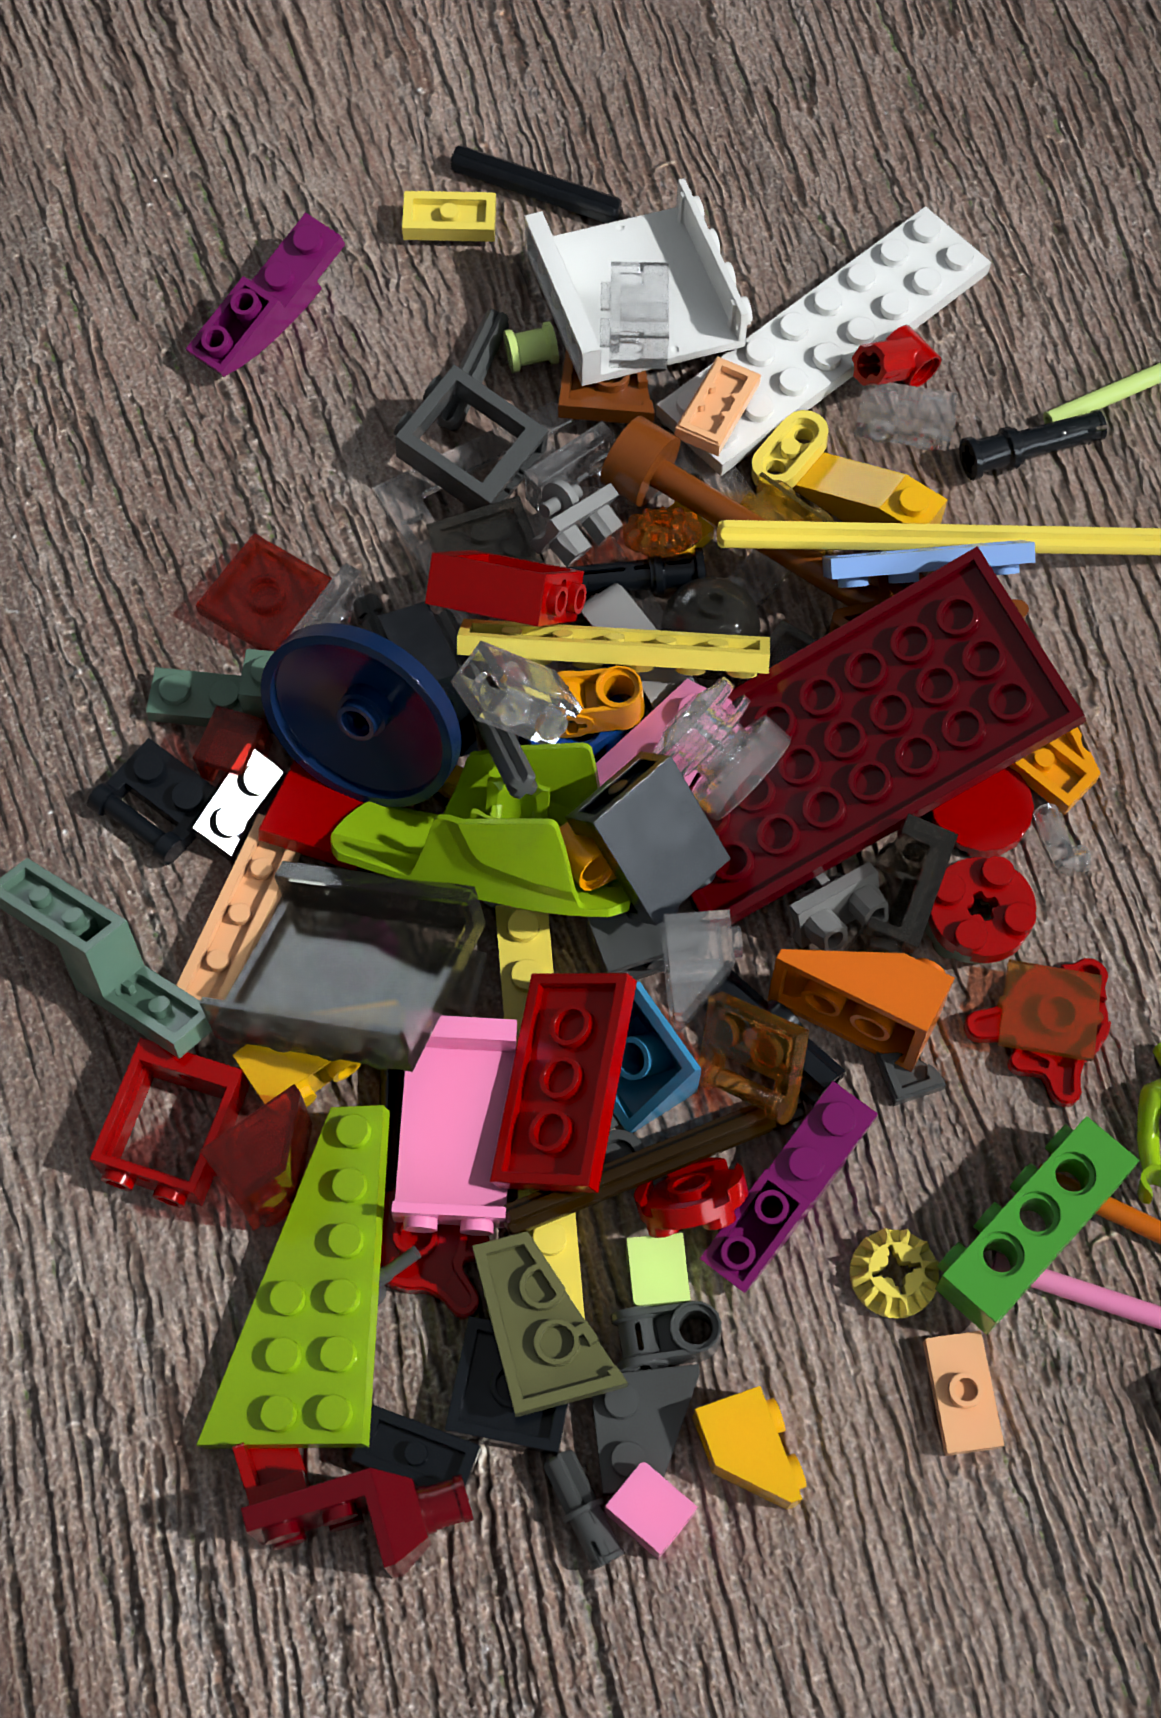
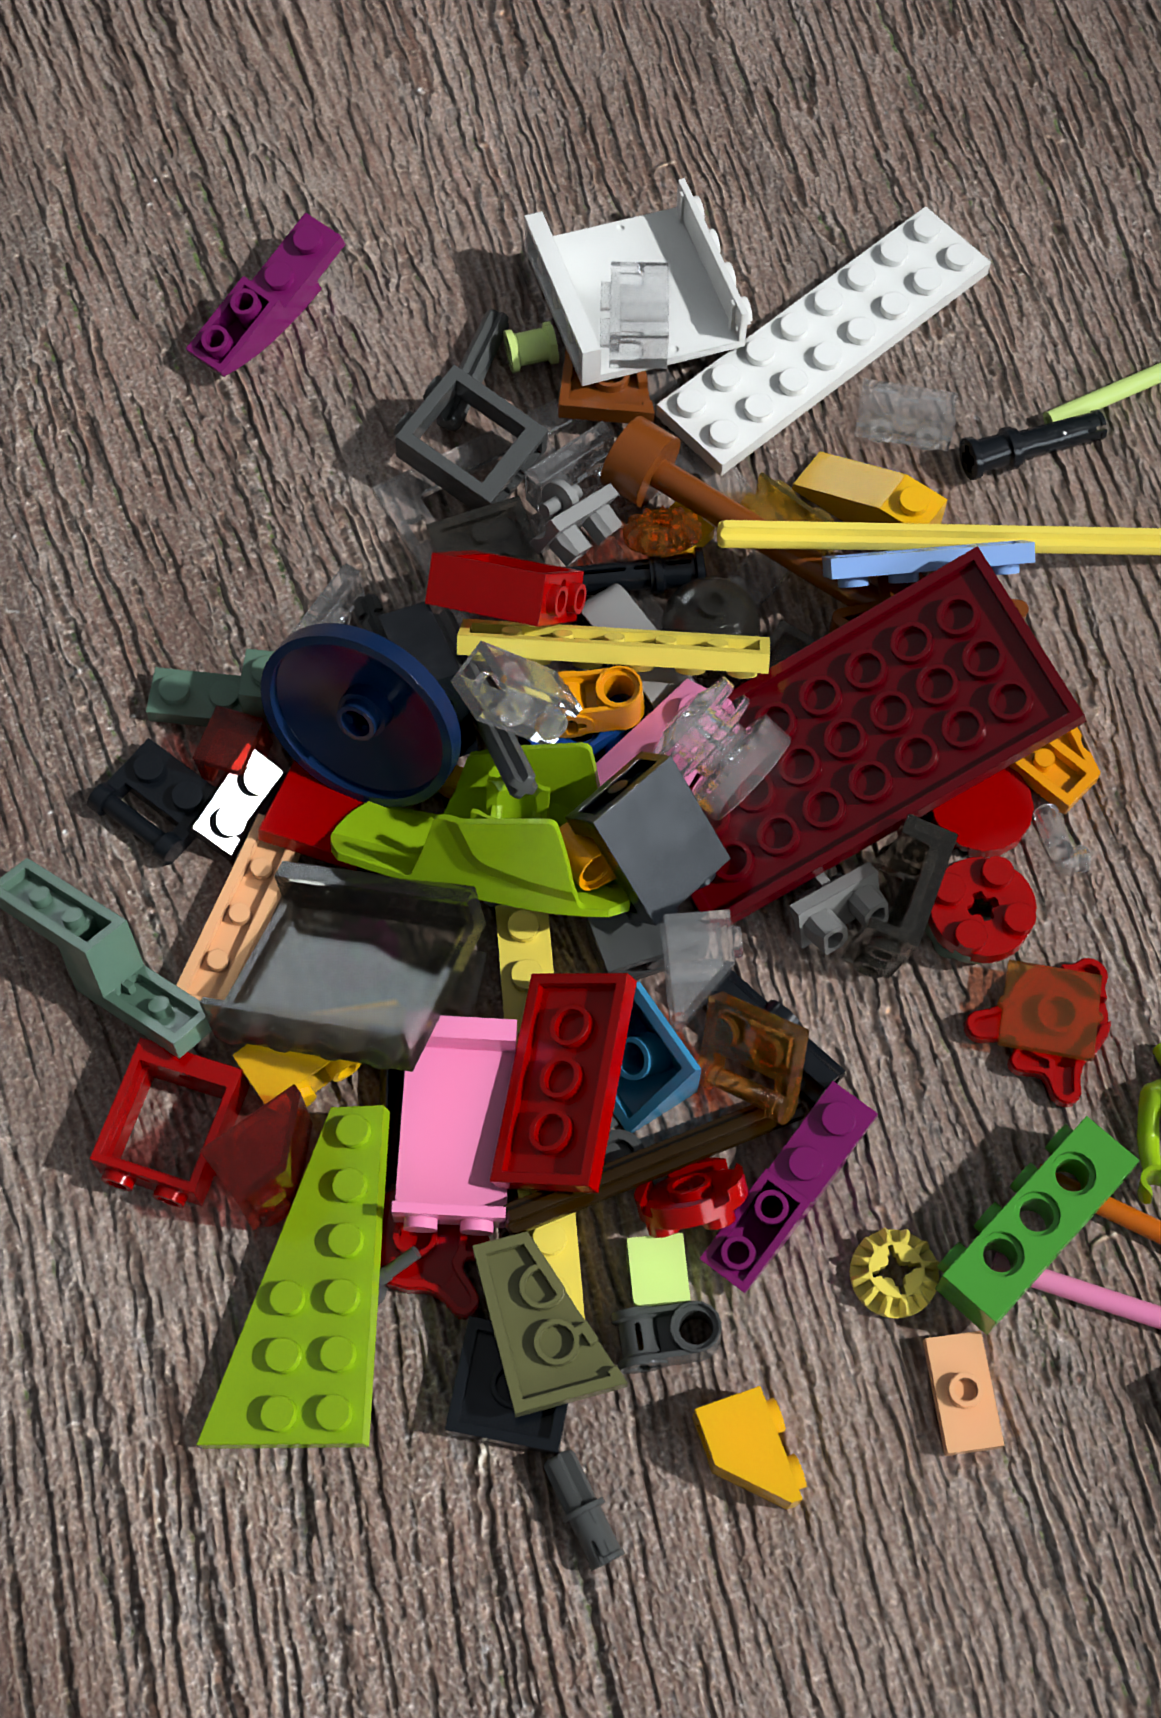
(262, 594): clear red plate -> none
(270, 1471): red panel -> none
(398, 1510): dark red plate -> none
(415, 1450): black plate -> none
(449, 216): light yellow plate -> none
(535, 184): black axle -> none
(641, 1422): dark grey wing -> none
(650, 1509): bright pink panel -> none
(717, 406): light nougat plate -> none
(783, 451): light yellow plate -> none
(864, 997): orange slope -> none
(896, 358): red piece -> none
(908, 1085): dark grey tile -> none

